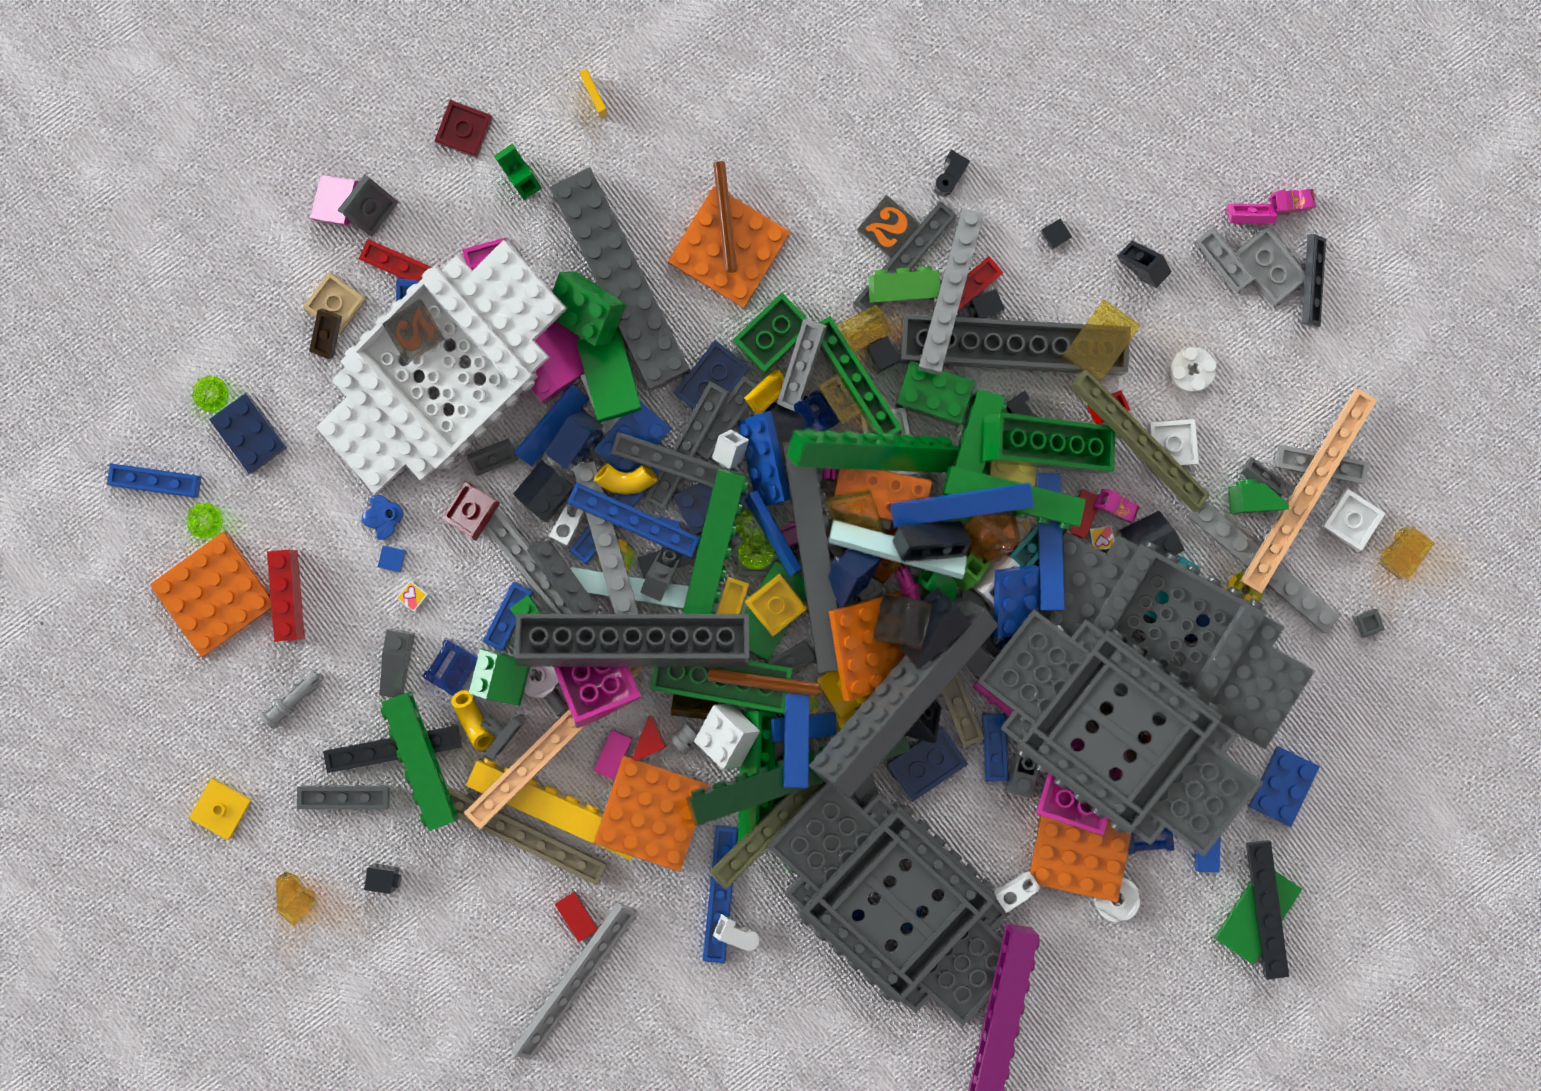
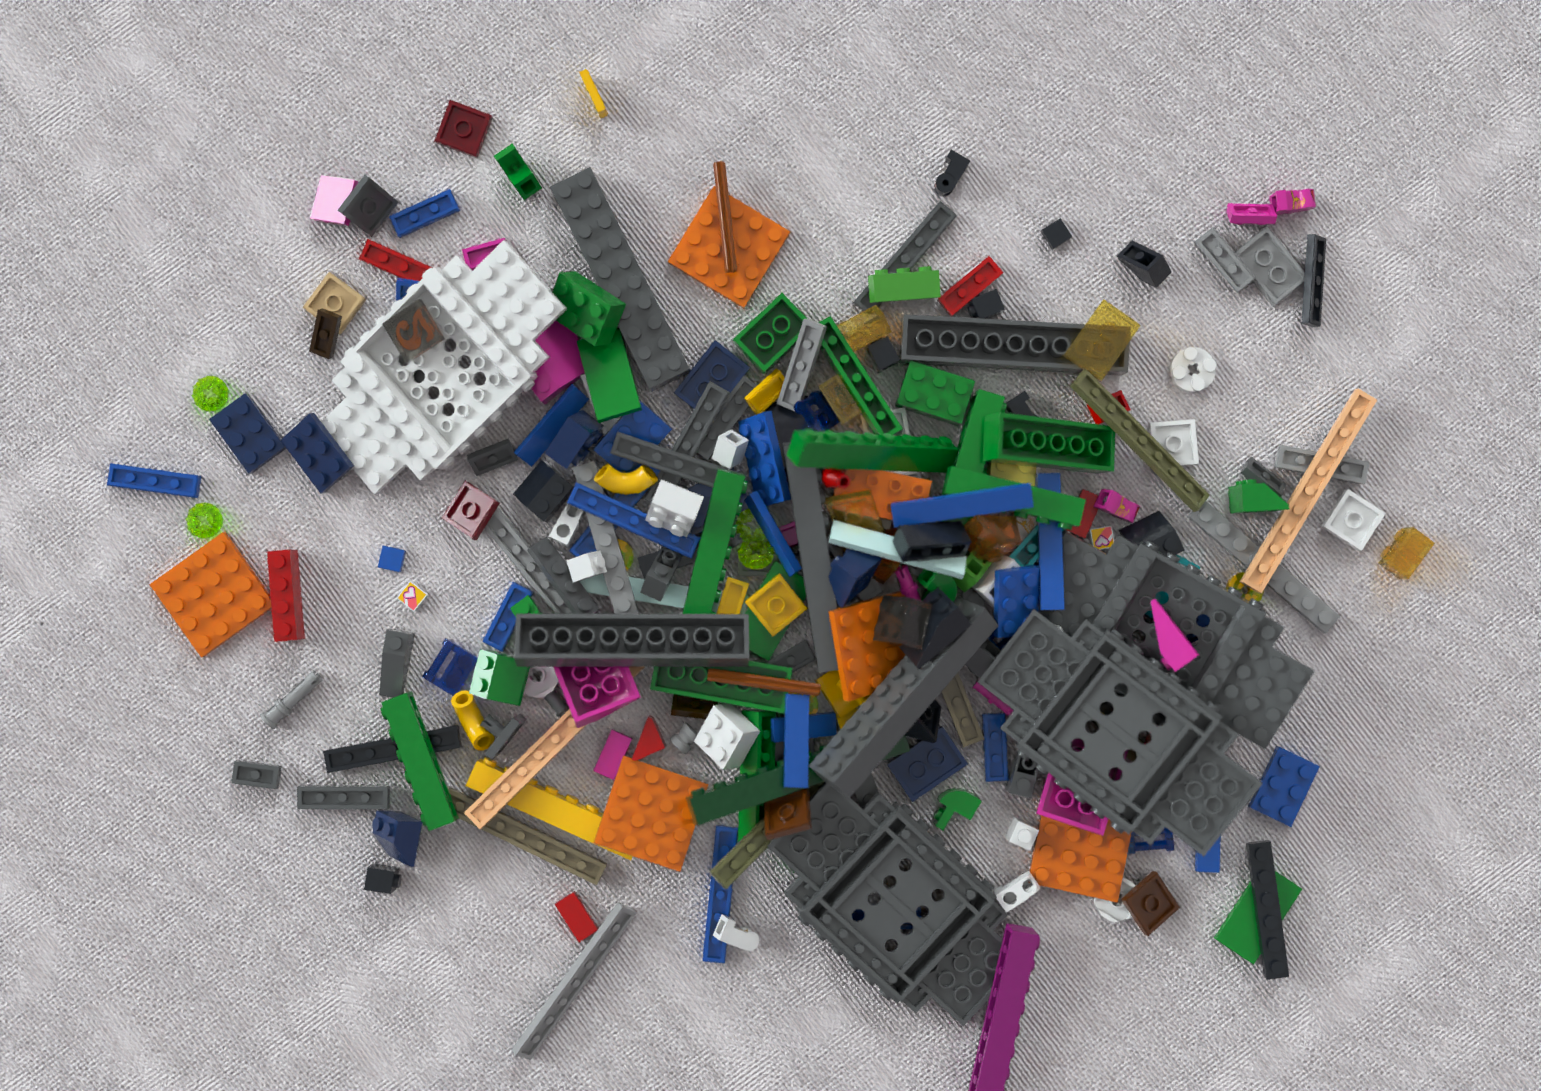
(220, 809): yellow plate -> none
(256, 774): none -> dark grey plate
(292, 899): clear yellow slope -> none
(317, 453): none -> dark blue plate
(379, 516): blue plate -> none
(398, 835): none -> dark blue slope
(424, 213): none -> blue tile
(586, 566): none -> white brick
(674, 509): none -> white brick
(787, 814): none -> reddish brown tile
(835, 478): none -> red cone
(888, 226): tile -> none
(951, 292): light grey plate -> none
(953, 801): none -> green brick
(1022, 833): none -> white brick
(1150, 903): none -> reddish brown tile
(1173, 644): none -> dark pink slope
(1369, 623): dark grey tile -> none

